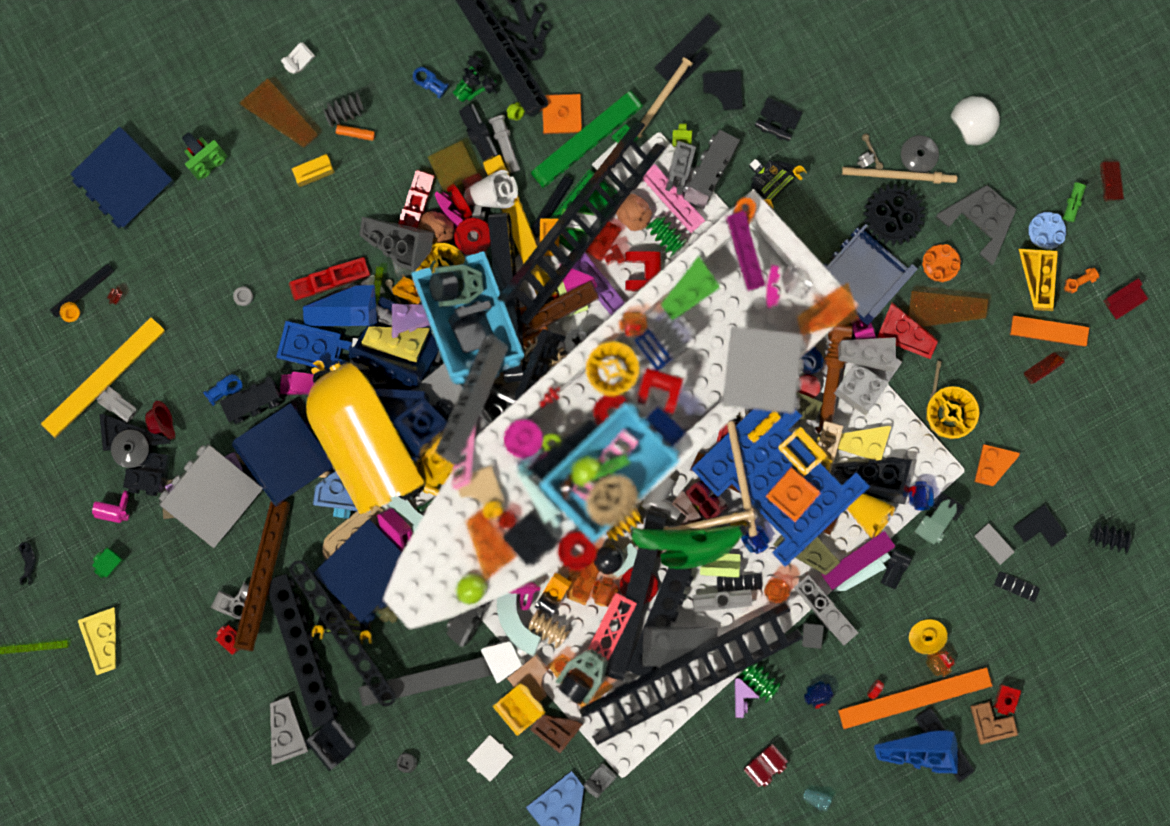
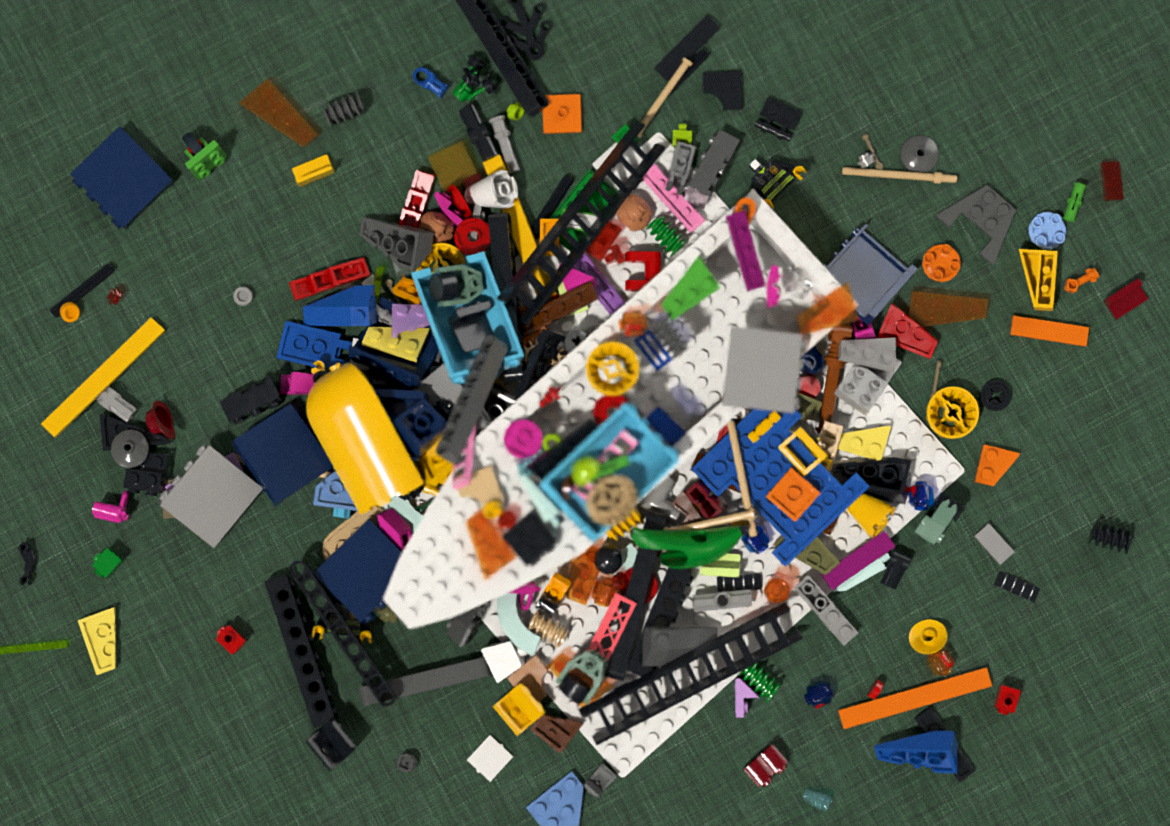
(222, 389): blue connector -> none
(227, 604): light grey piece -> none
(261, 576): reddish brown tile -> none
(286, 733): light grey wing -> none
(298, 59): white bracket -> none
(355, 132): orange piece -> none
(471, 589): lime hair -> none
(570, 561): red tile -> none
(586, 139): green beam -> none
(620, 581): none -> clear red plate
(661, 381): red connector -> none
(812, 636): dark grey panel -> none
(909, 207): black gear -> none
(976, 119): white cylinder -> none
(990, 729): medium nougat tile -> none
(1004, 398): none -> black gear
(1042, 522): black tile -> none
(1043, 368): clear red slope -> none

